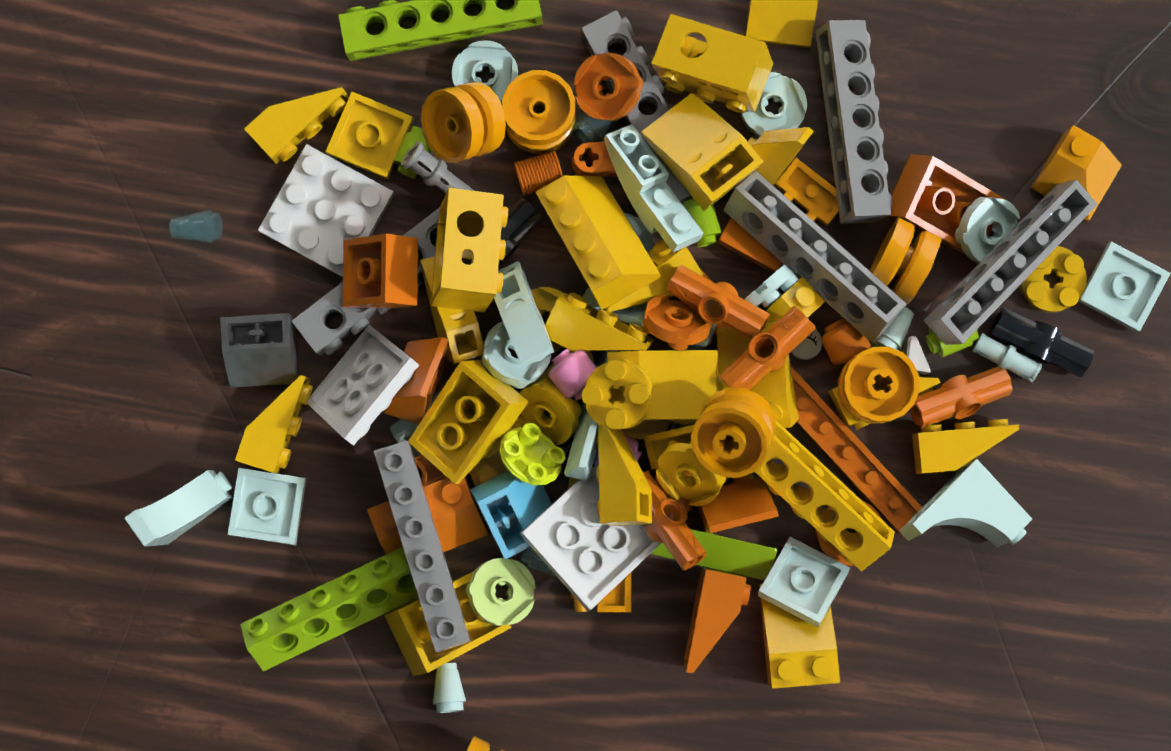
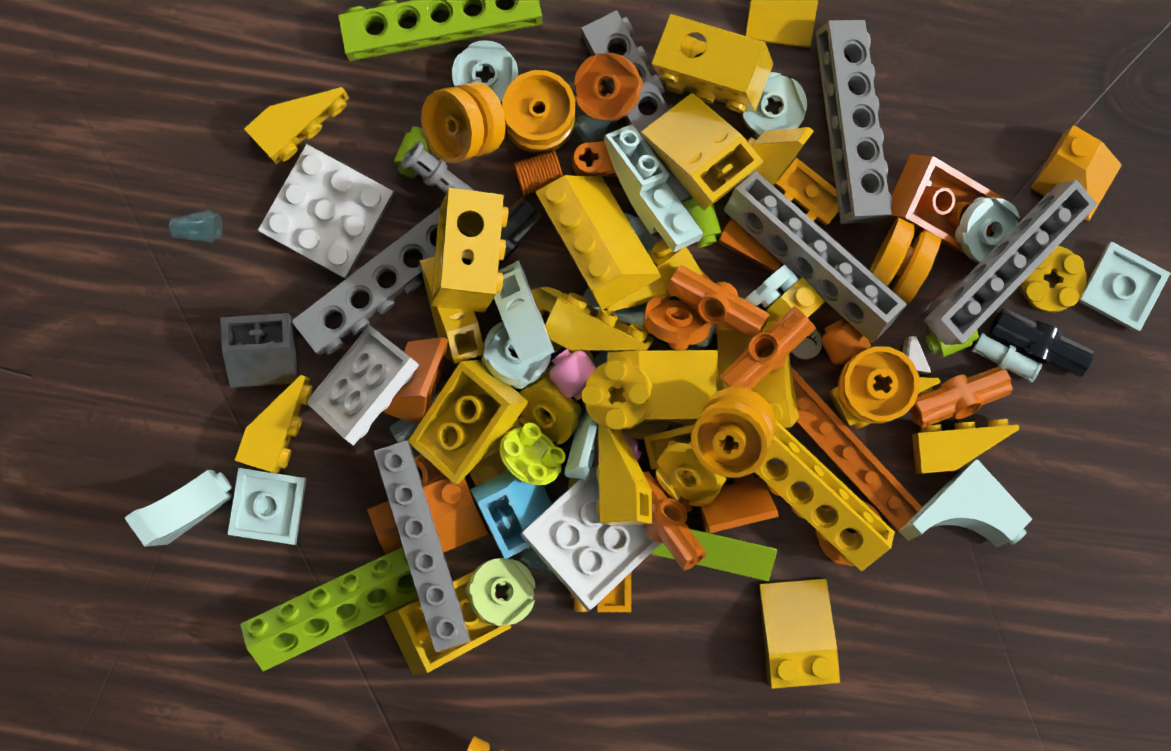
(369, 135): yellow plate -> none
(380, 271): orange slope -> none
(448, 689): light aqua cone -> none
(715, 608): orange slope -> none
(803, 581): light aqua plate -> none
(897, 332): light aqua cone -> none

